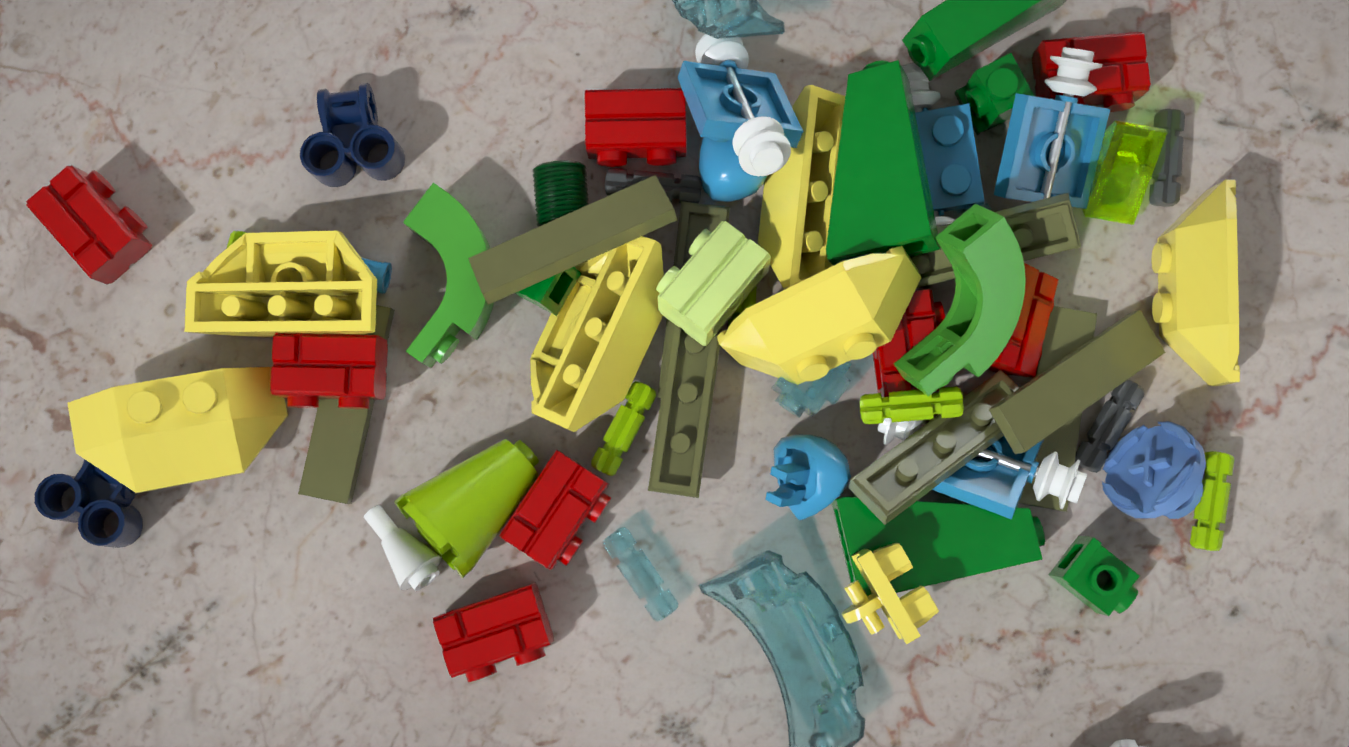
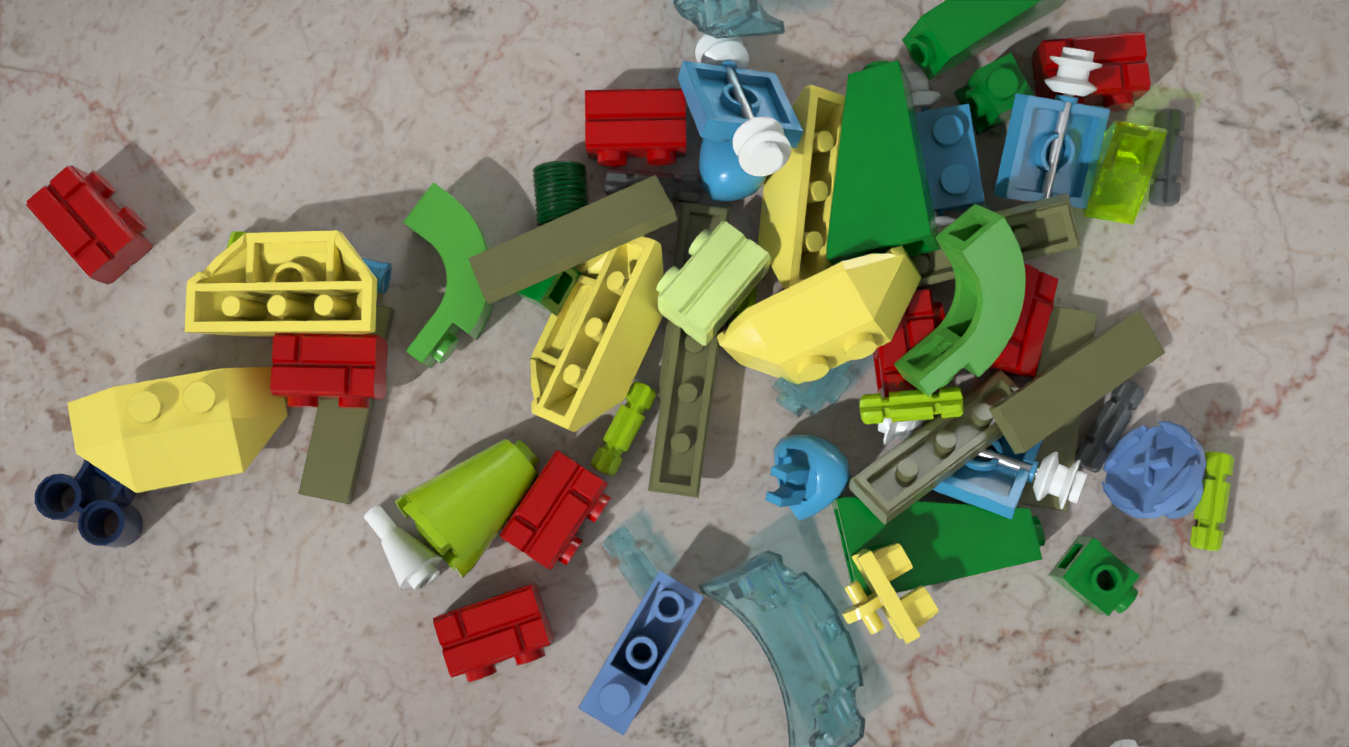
(353, 130): dark blue piece -> none
(641, 652): none -> medium blue slope
(1200, 285): light yellow wedge -> none

